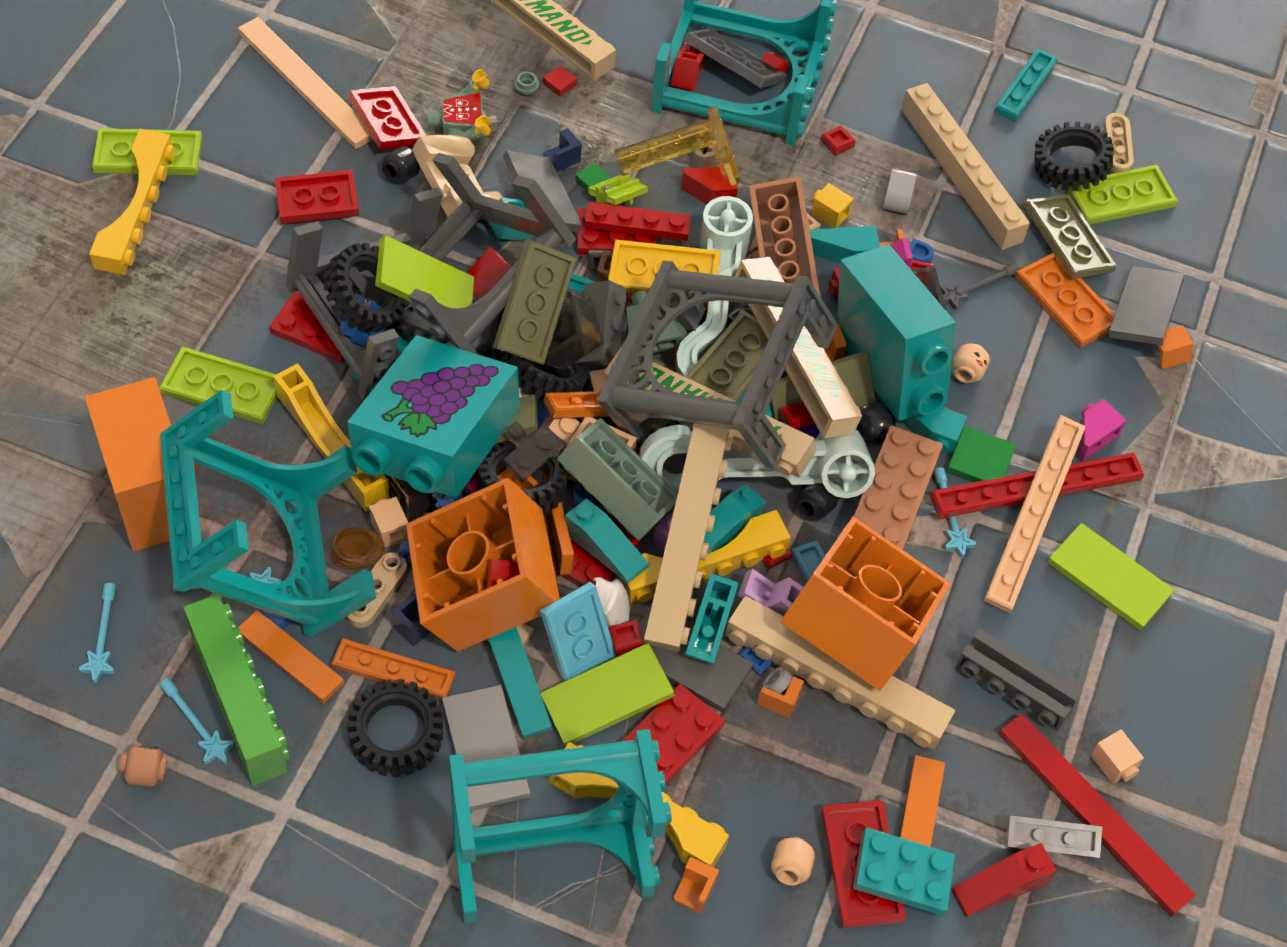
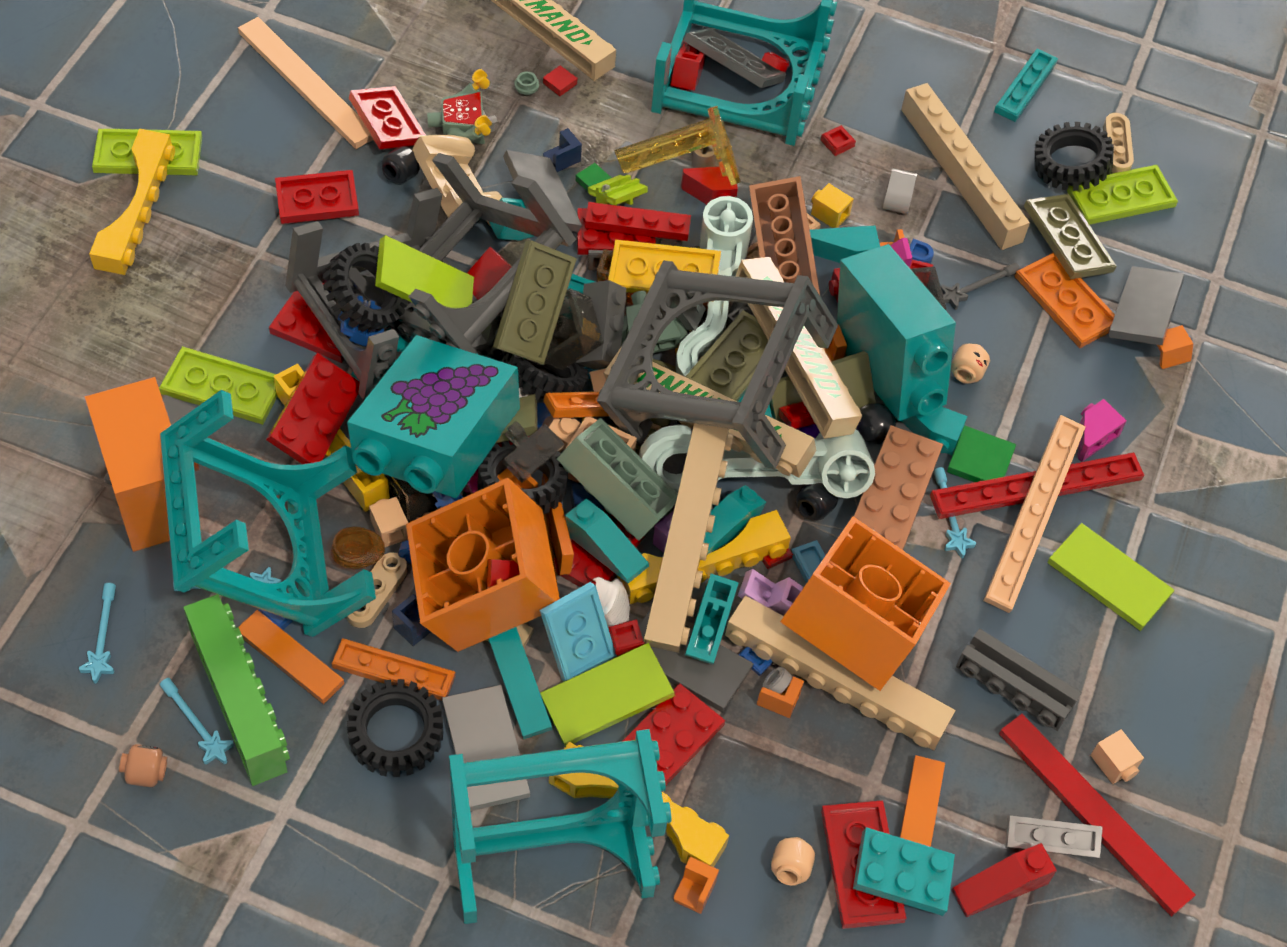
(314, 411): none -> red plate

